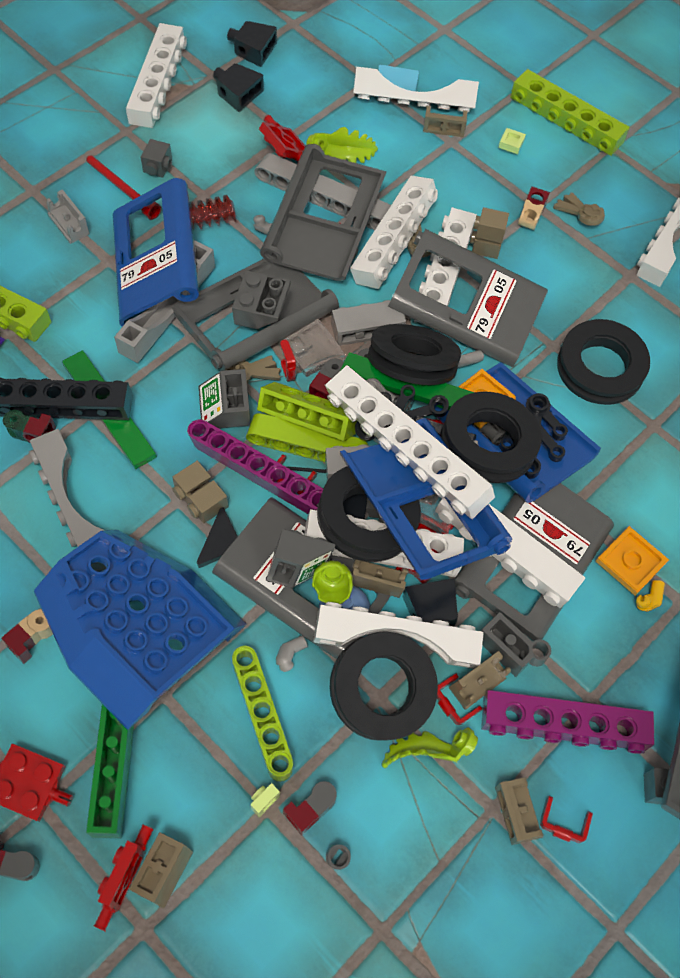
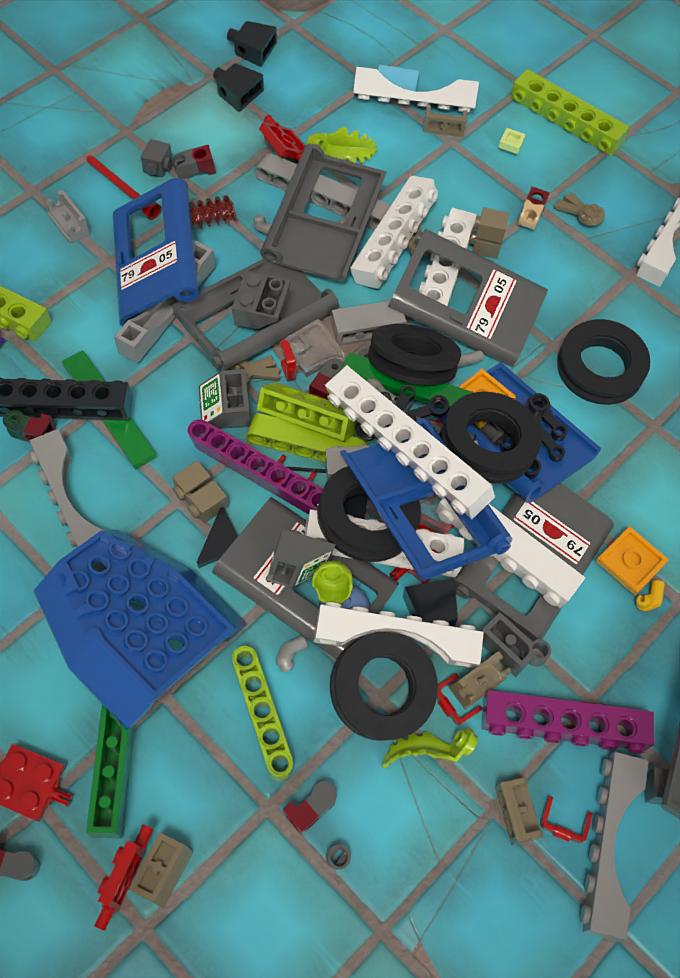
(27, 635): leg -> none
(156, 76): white brick -> none
(194, 162): none -> leg
(263, 799): yellowish green plate -> none
(378, 578): dark tan hinge -> none
(606, 907): none -> light grey arch

